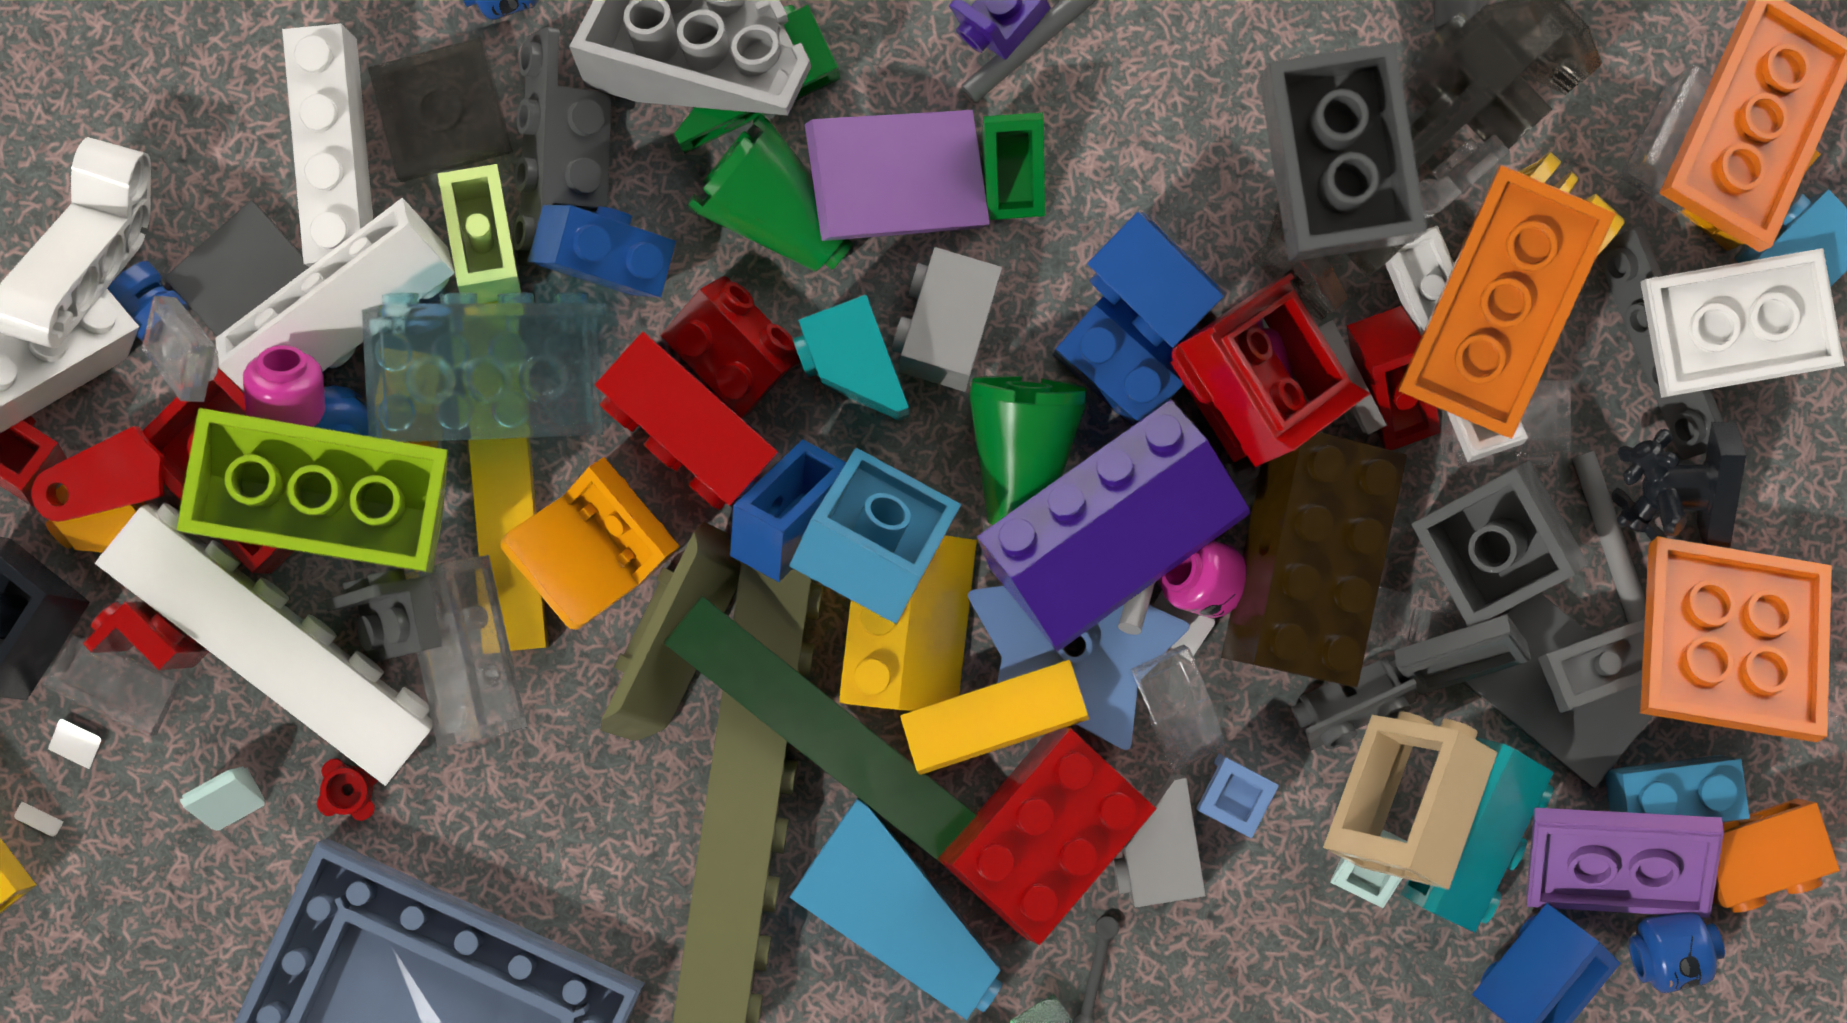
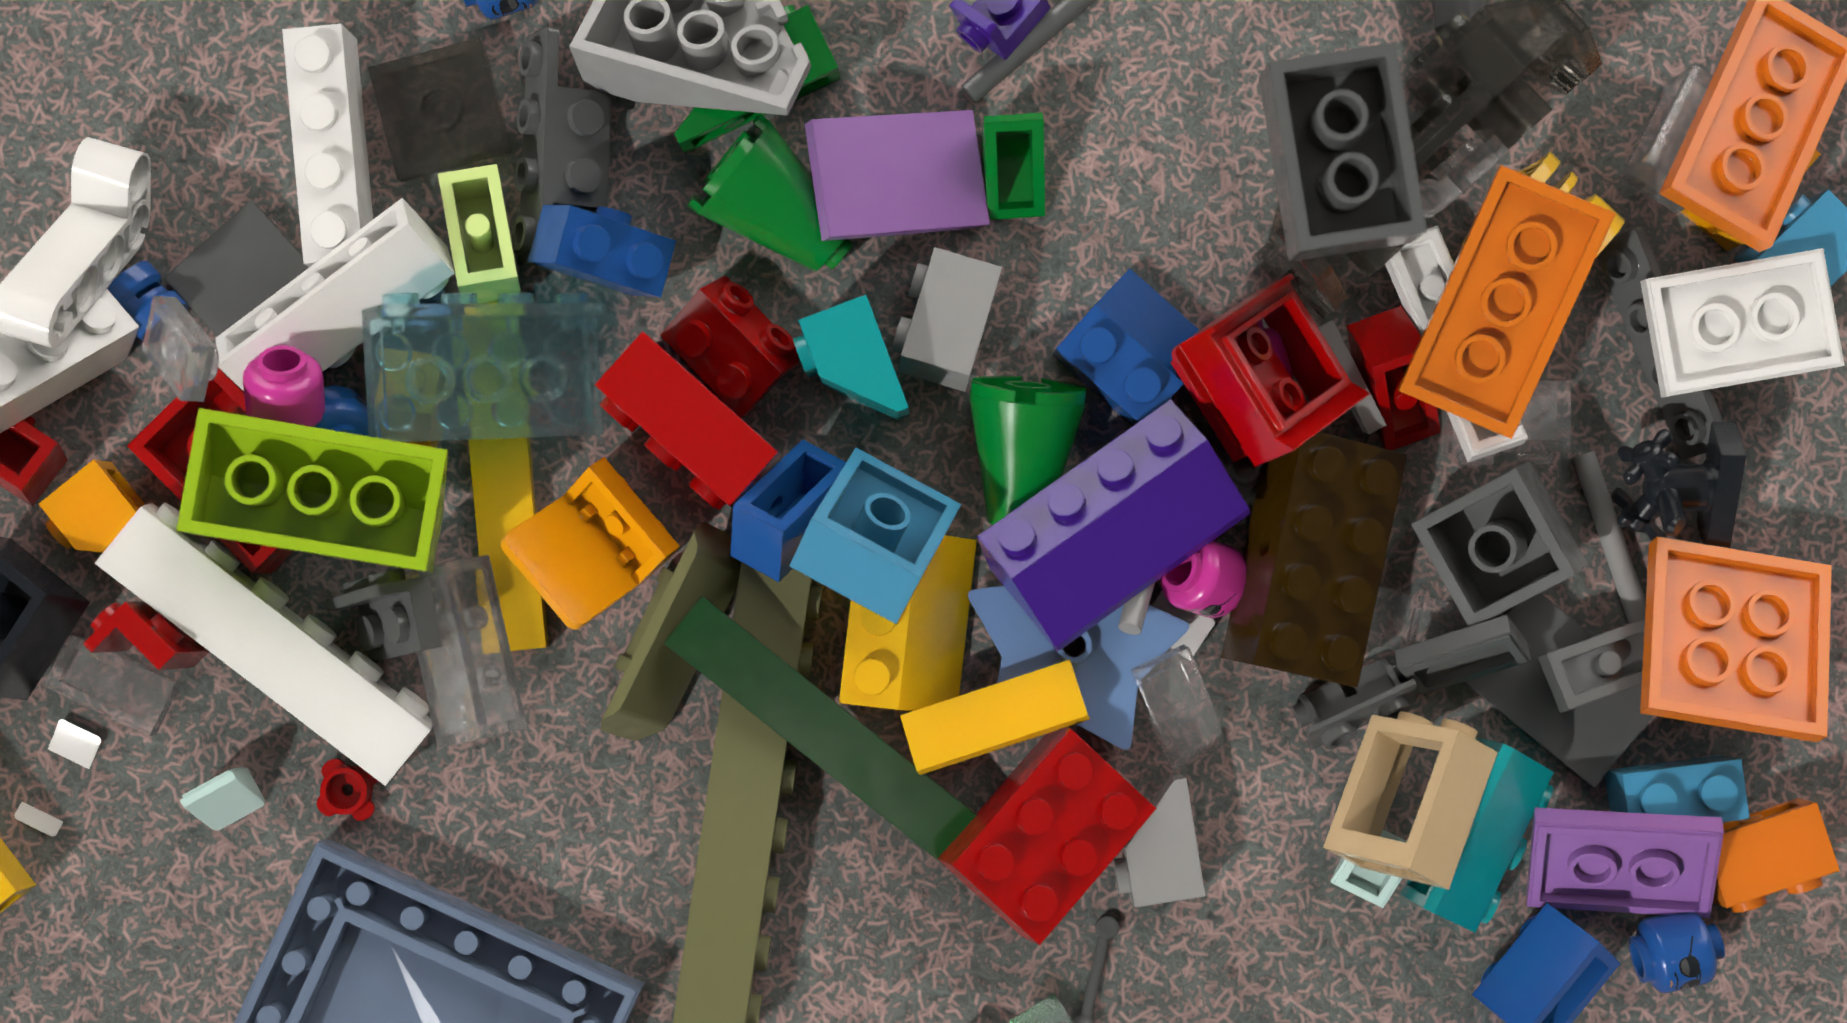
(102, 477): red piece -> none
(892, 909): dark azure slope -> none
(1154, 280): blue slope -> none
(1237, 796): medium blue panel -> none

